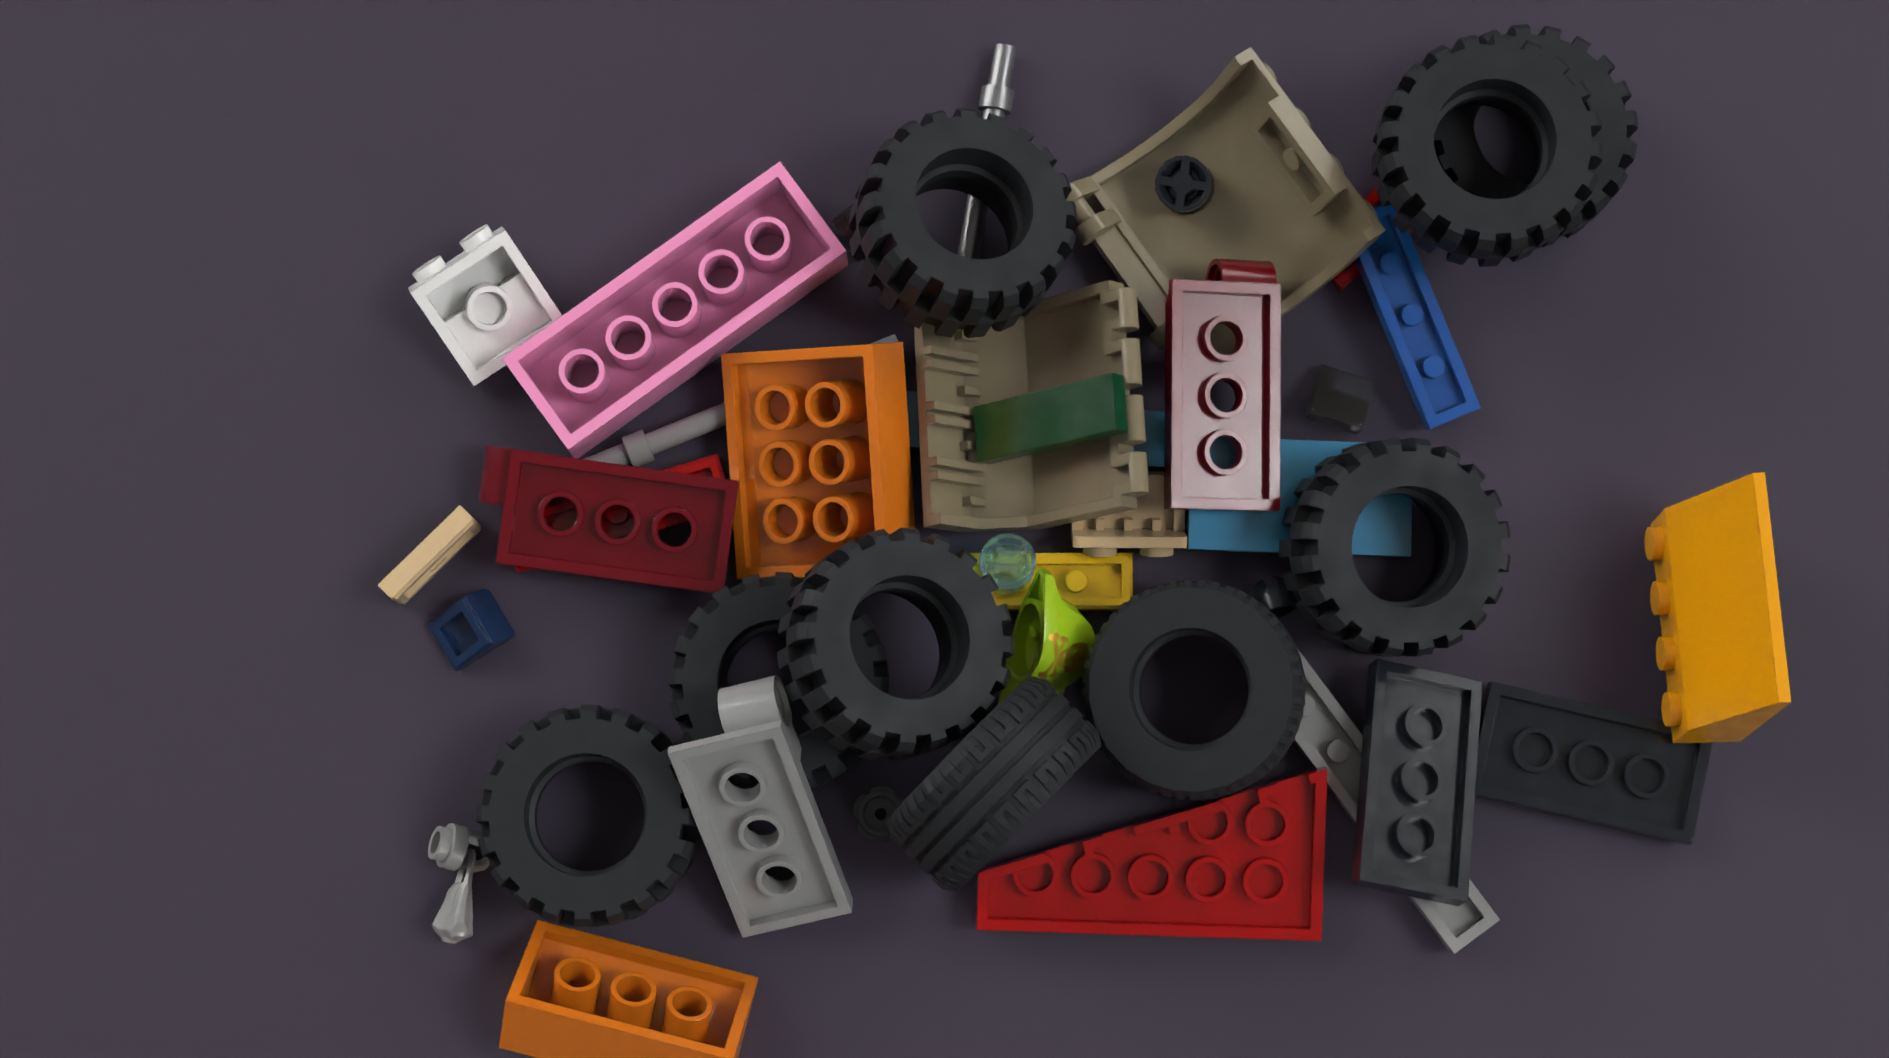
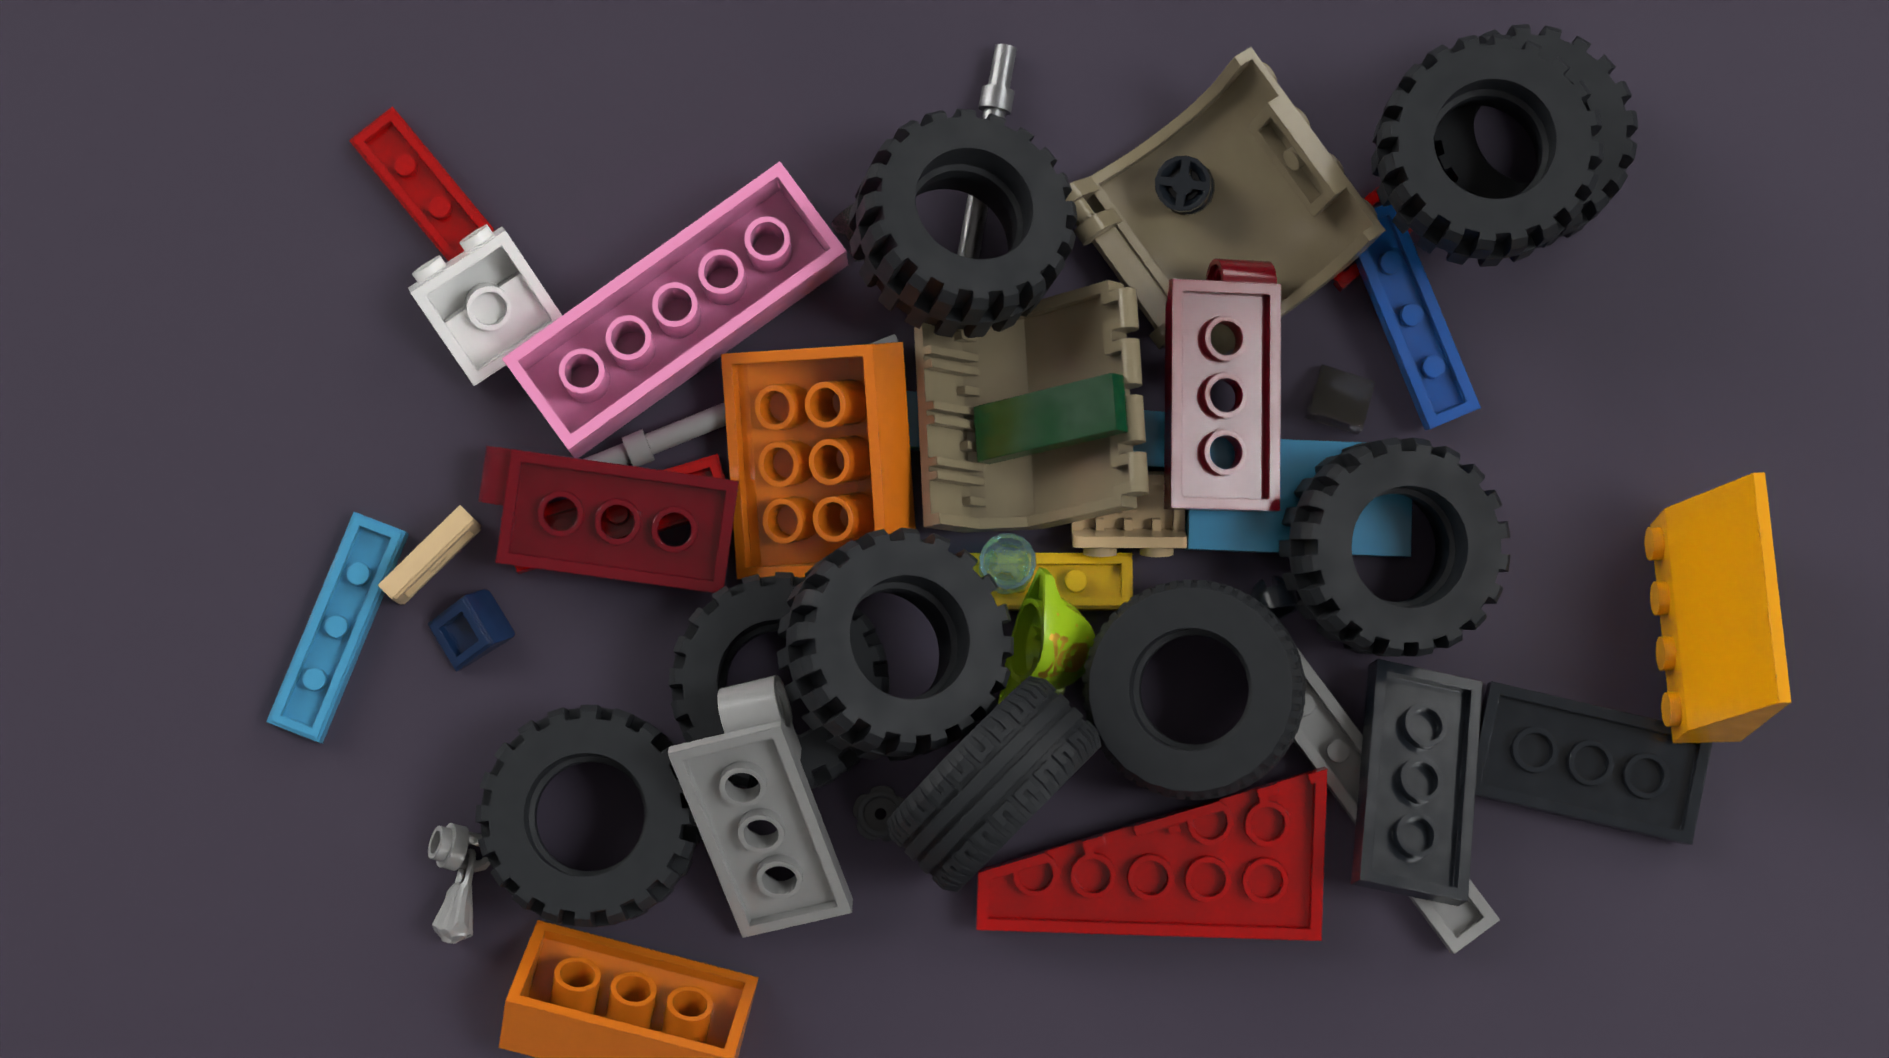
(337, 628): none -> dark azure tile
(418, 182): none -> red tile

